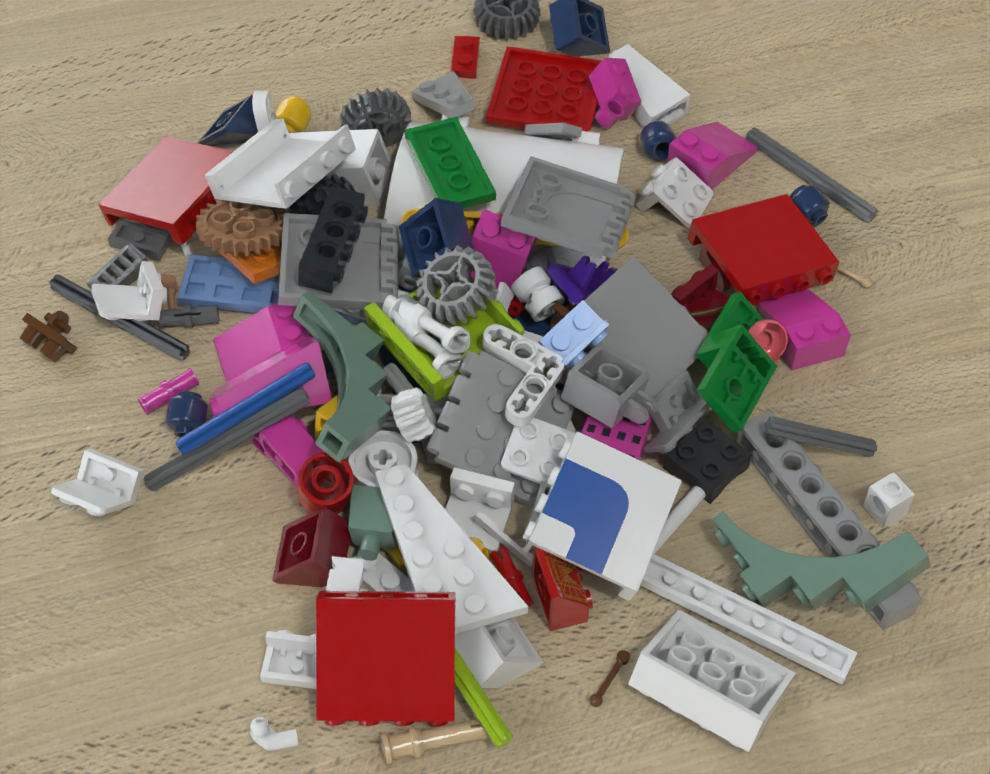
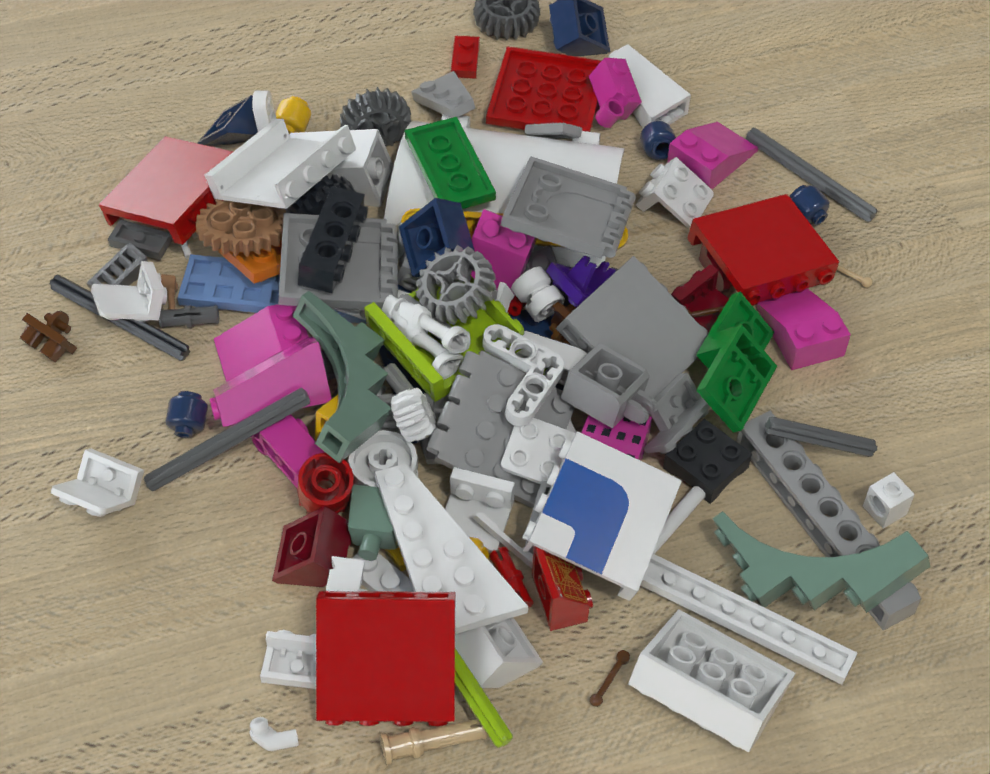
(167, 390): dark pink pin -> none
(245, 408): blue axle -> none
(575, 333): light blue bracket -> none
(770, 337): coral hair -> none

